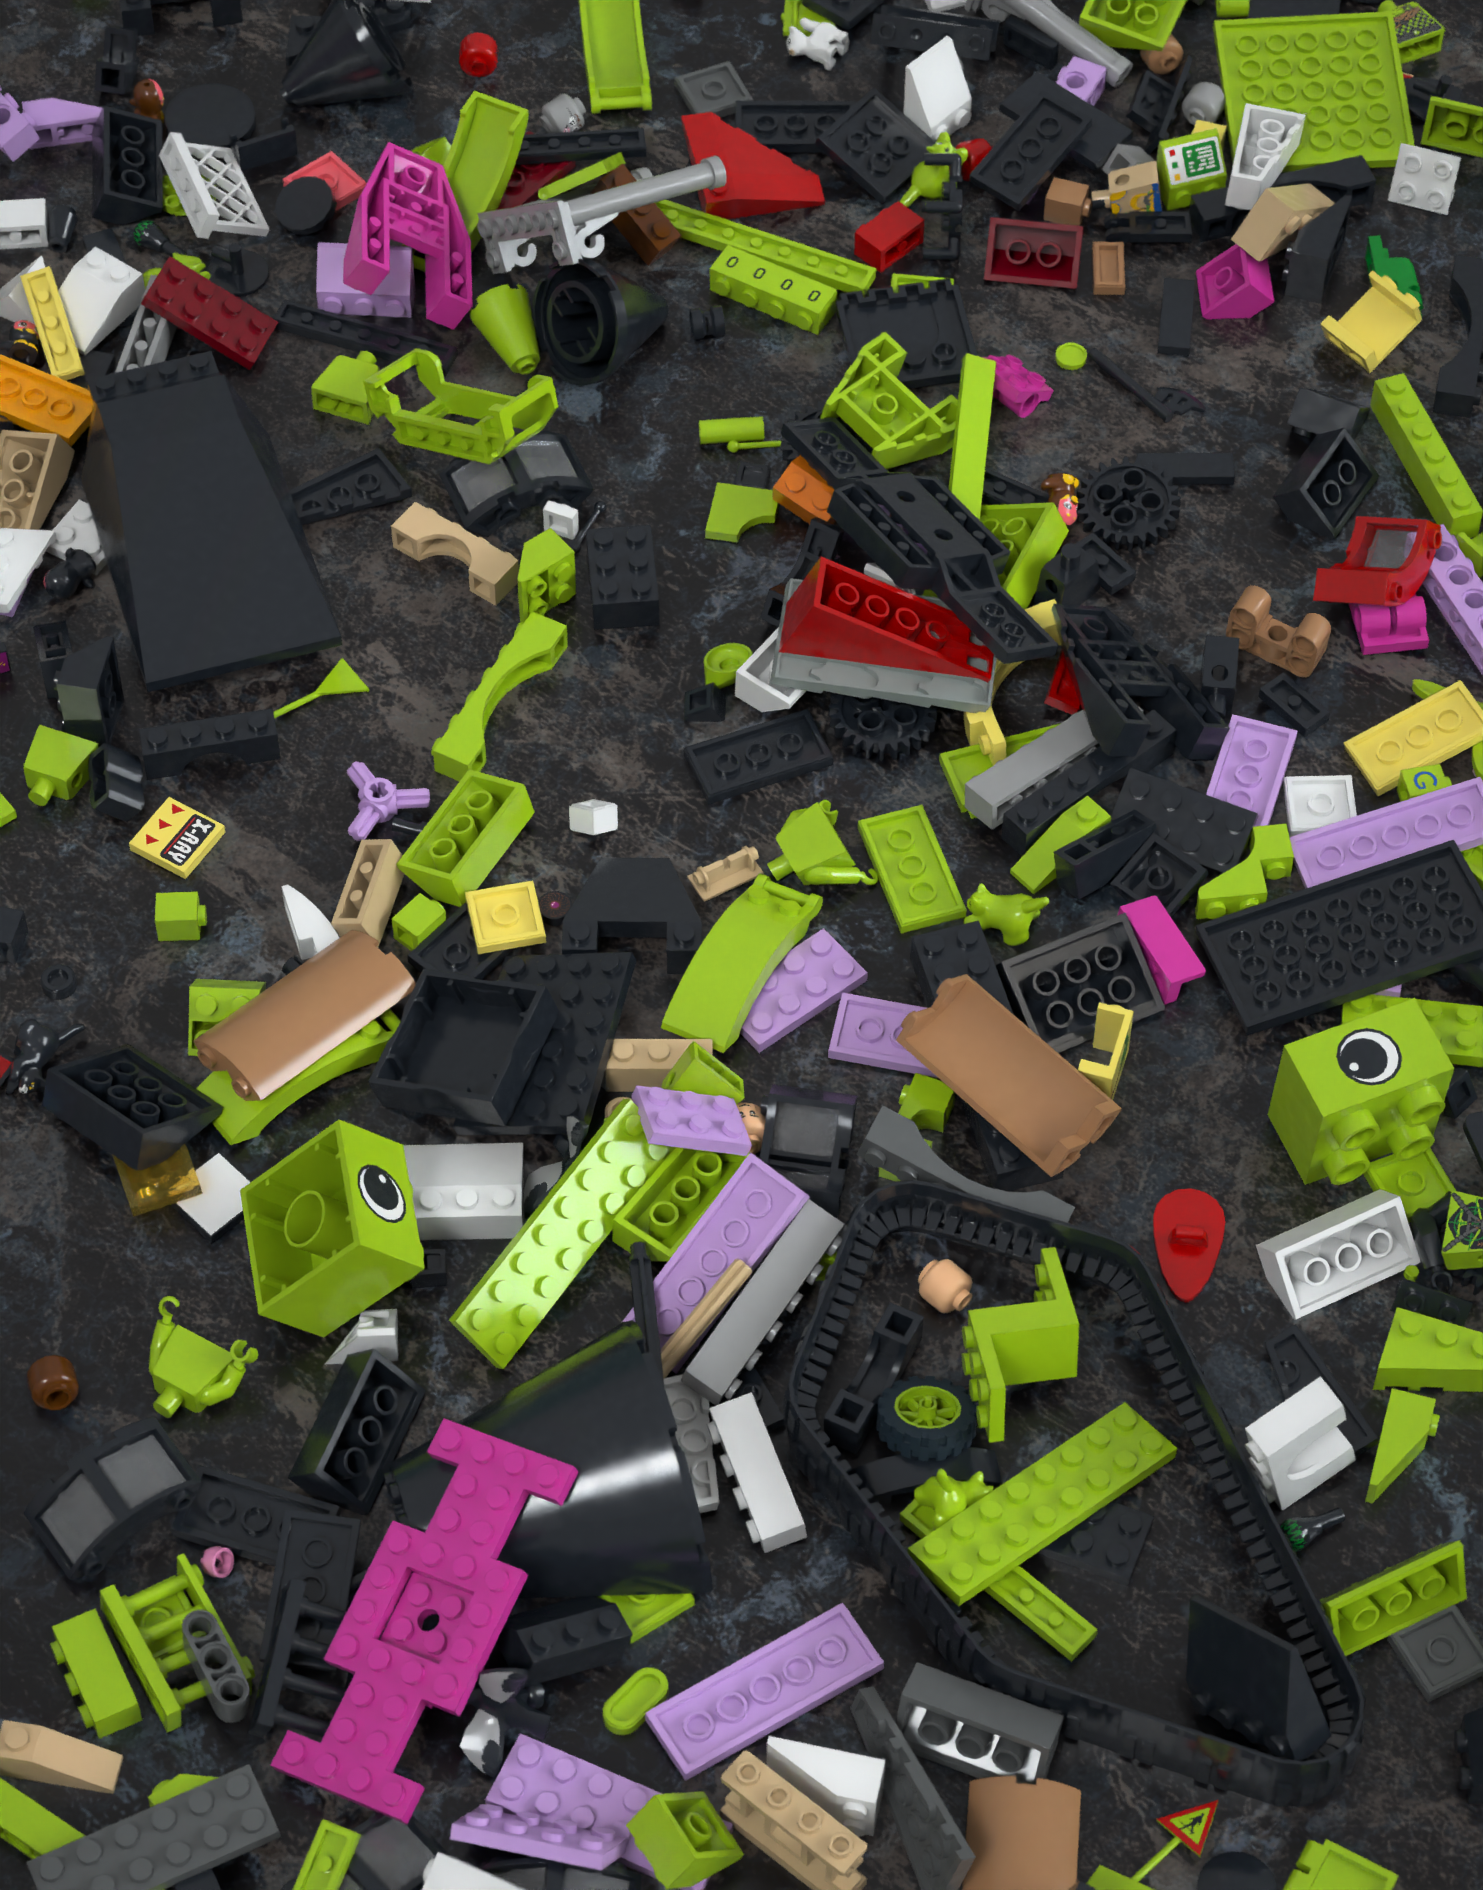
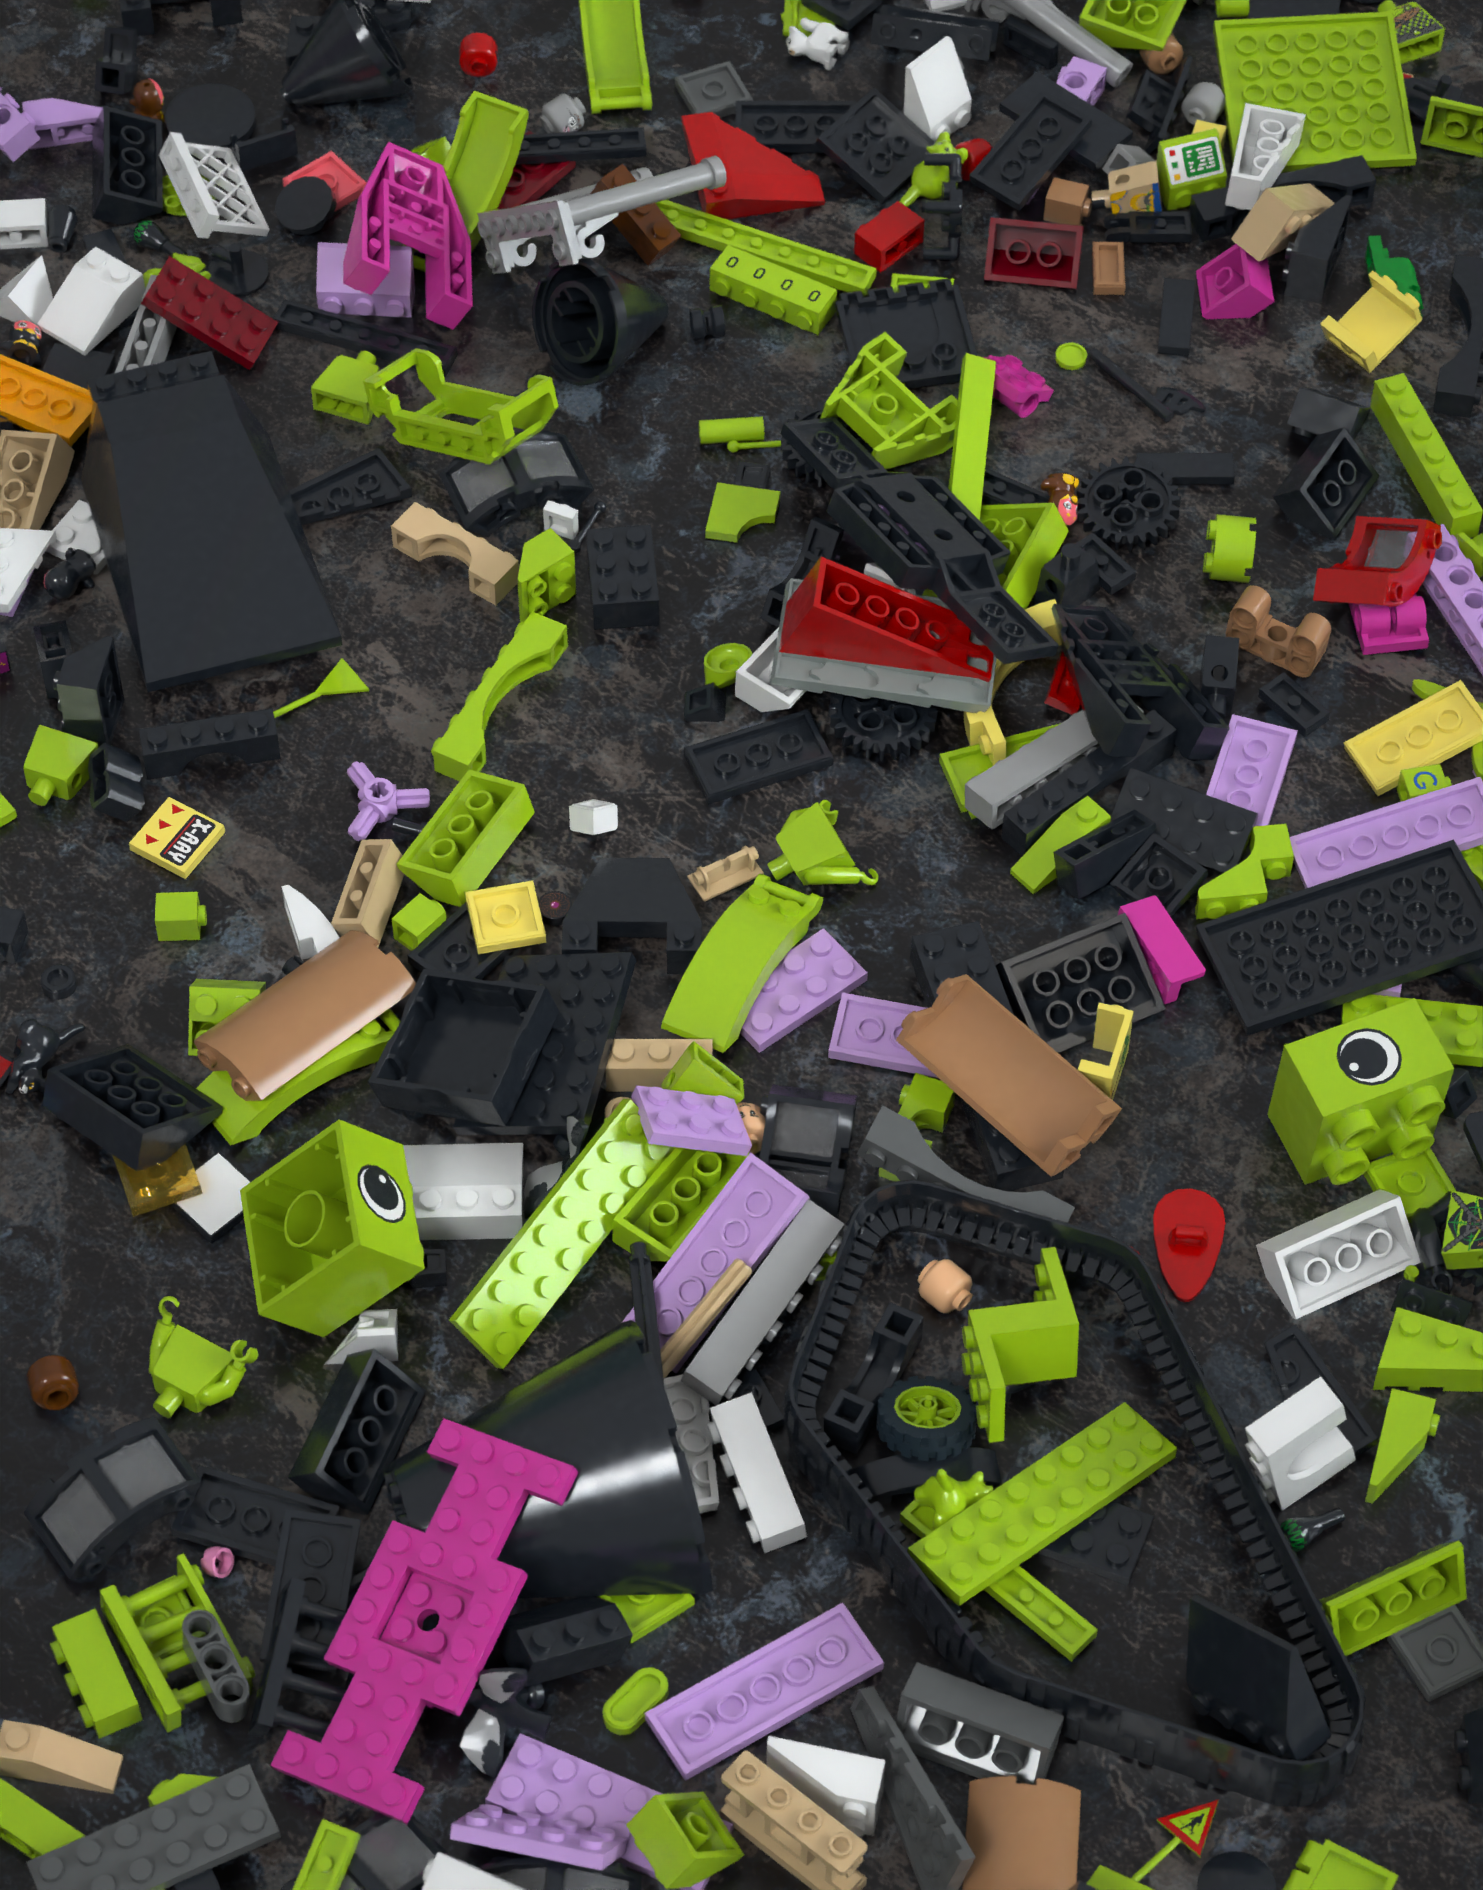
(52, 324): light yellow tile -> none
(508, 326): lime cone -> none
(581, 176): lime hinge -> none
(804, 491): orange slope -> none
(911, 869): lime tile -> none
(1005, 912): lime animal -> none
(1230, 548): none -> lime brick
(1317, 801): white tile -> none
(1424, 179): white hinge -> none

